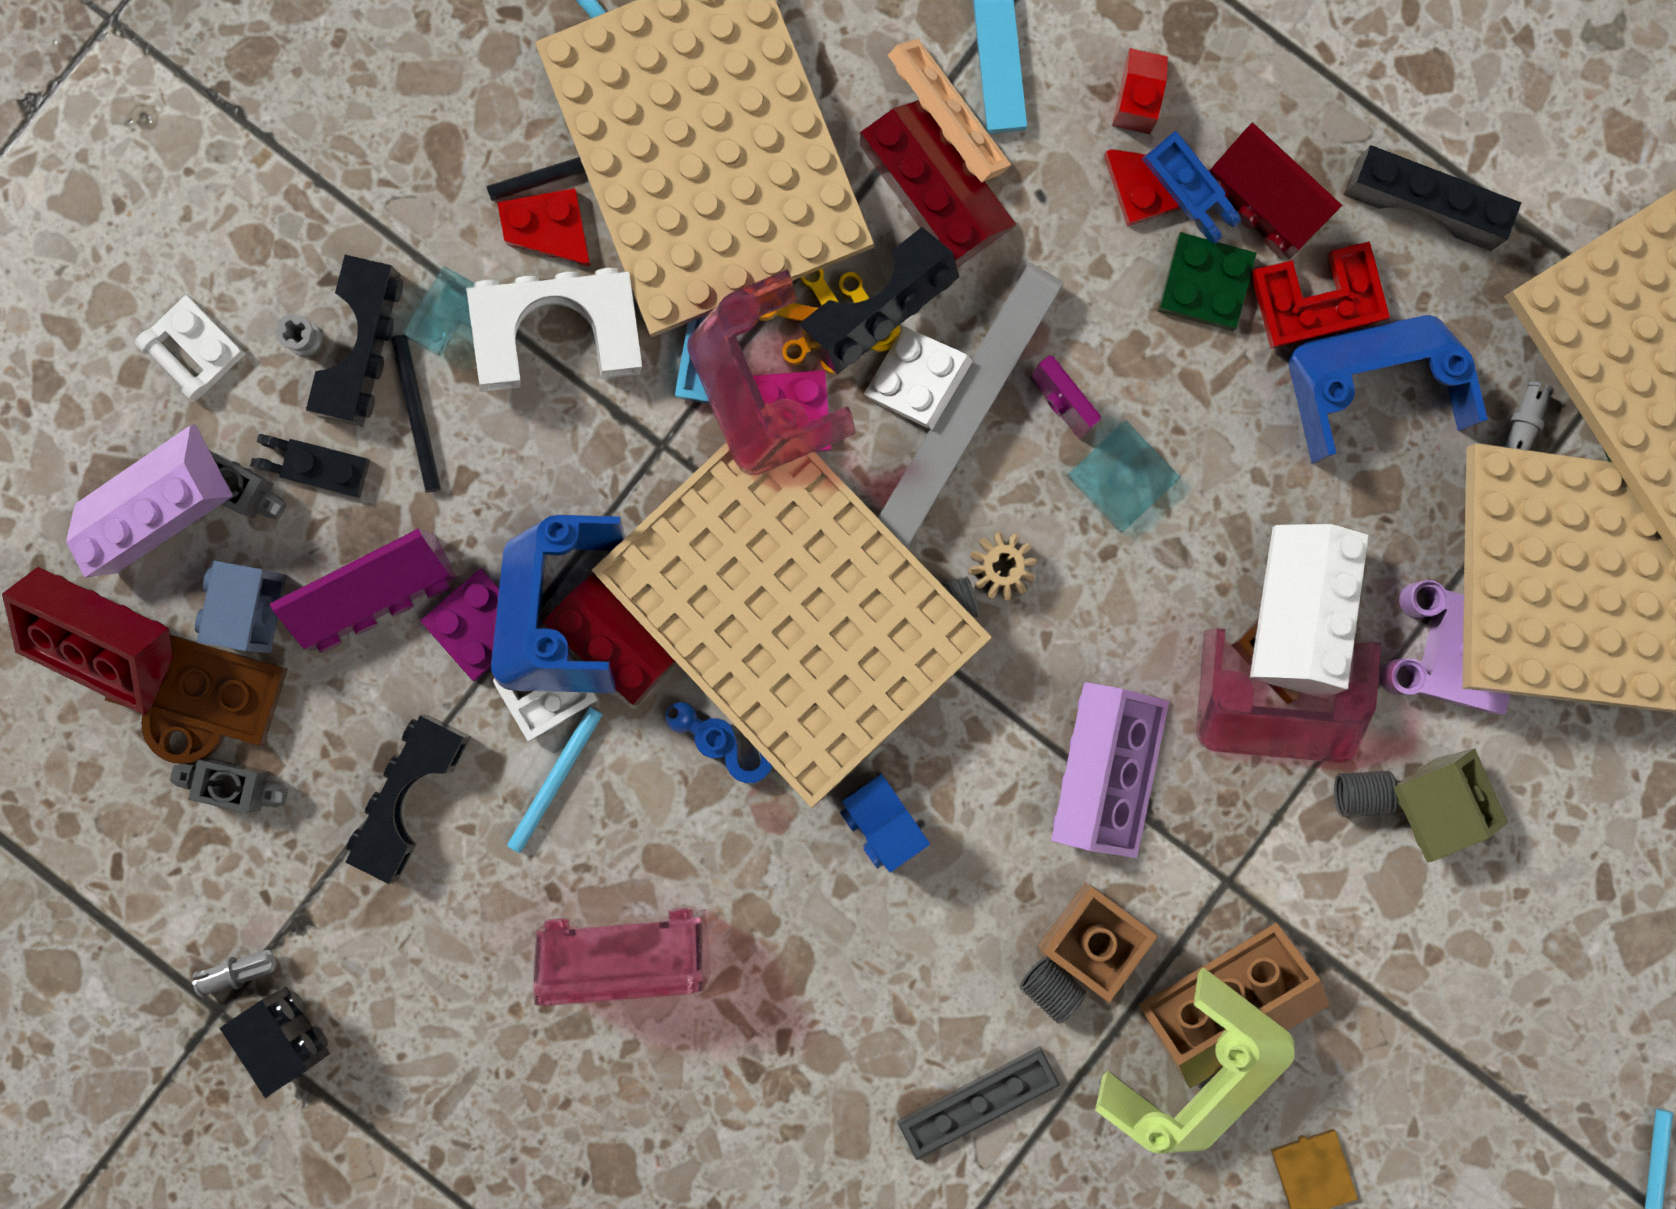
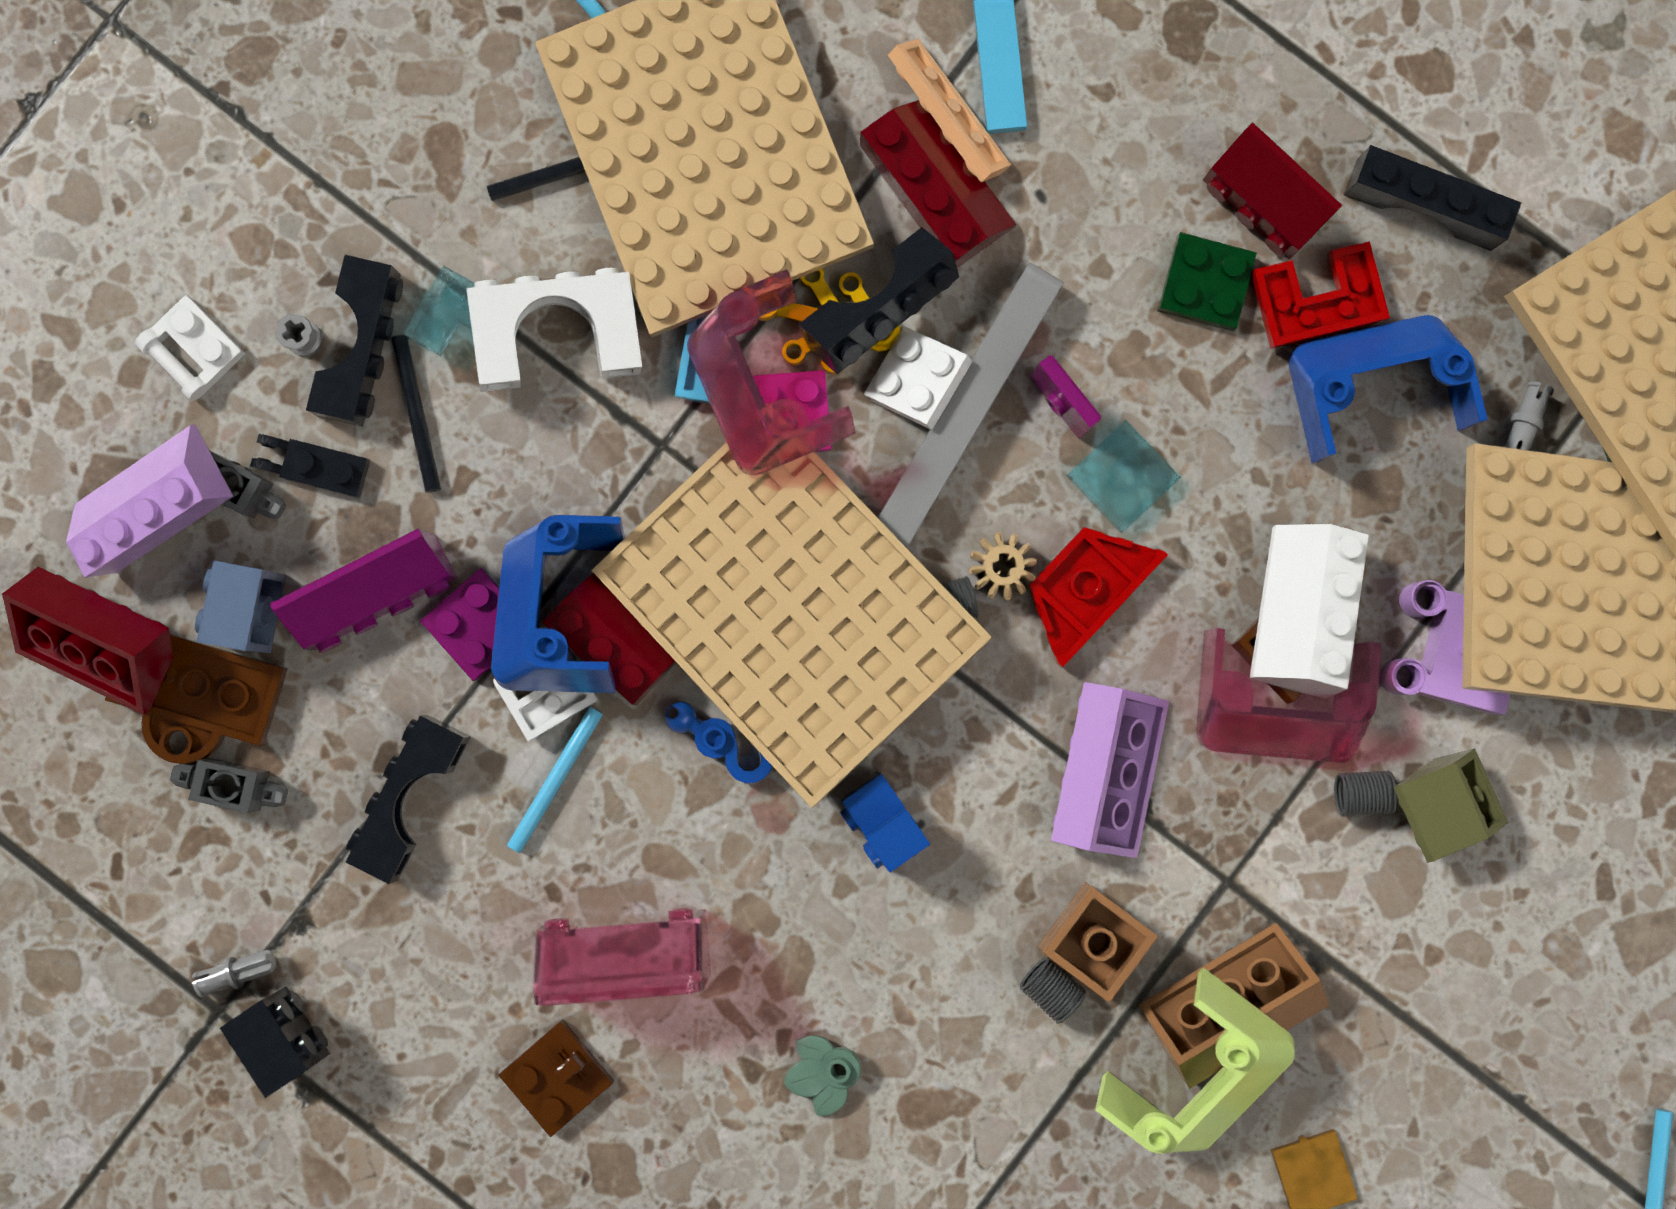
(547, 225): red wing -> none
(556, 1078): none -> reddish brown hinge
(816, 1075): none -> sand green plate
(978, 1103): dark grey tile -> none
(1087, 587): none -> red wing
(1137, 187): red wing -> none
(1141, 91): red slope -> none
(1190, 185): blue hinge -> none

